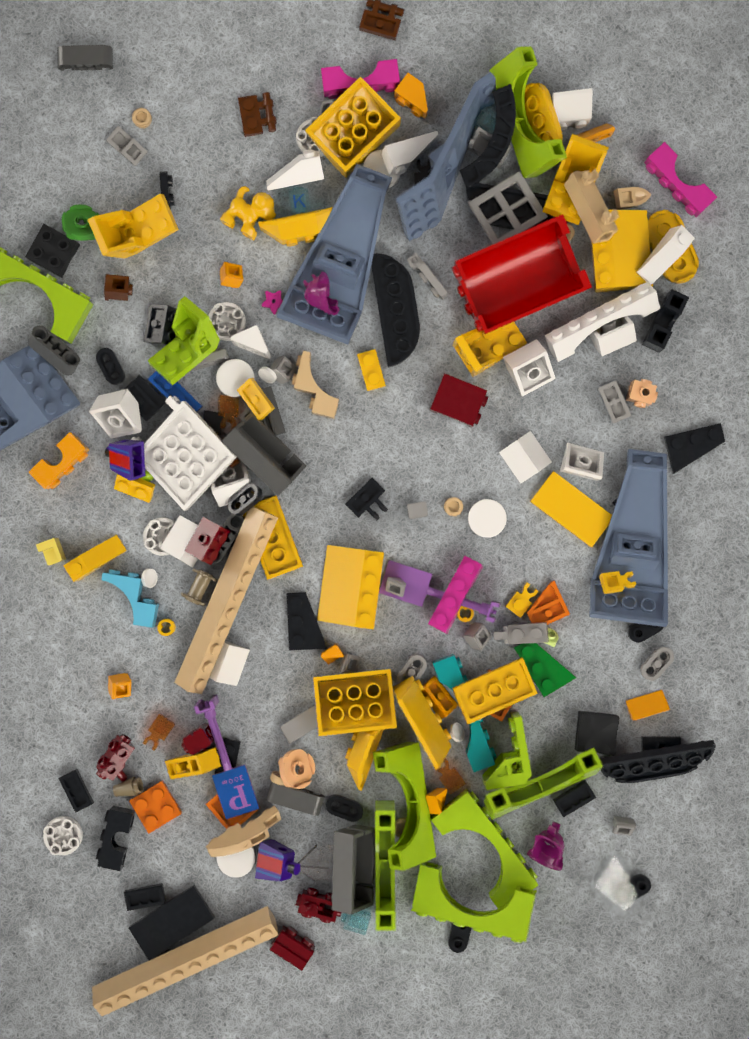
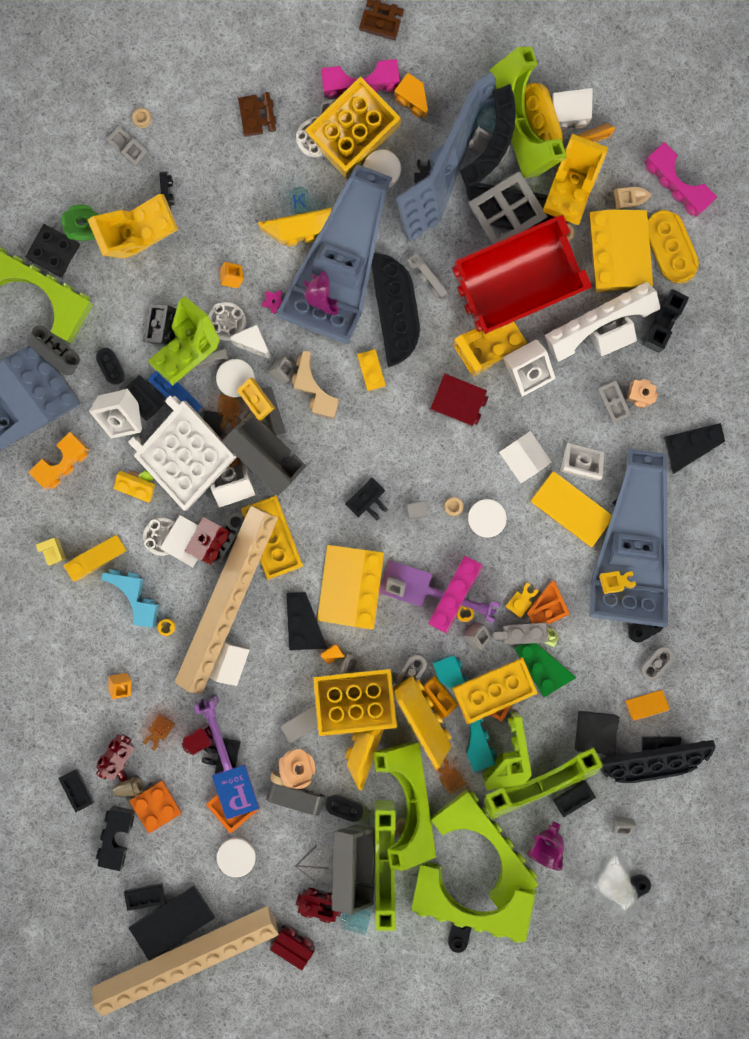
(62, 835): white tile -> none
(84, 57): dark grey beam -> none
(117, 287): reddish brown brick -> none
(127, 458): dark purple torso -> none
(149, 578): white piece -> none
(193, 765): yellow slope -> none
(198, 587): dark tan hose -> none
(239, 839): tan slope -> none
(247, 498): black plate -> none
(261, 207): yellow animal -> none
(267, 375): white piece -> none
(275, 861): dark purple torso -> none
(300, 170): white slope -> none
(403, 154): white slope -> none
(436, 800): light orange slope -> none
(457, 732): white piece -> none
(591, 206): tan brick -> none
(665, 253): white slope -> none

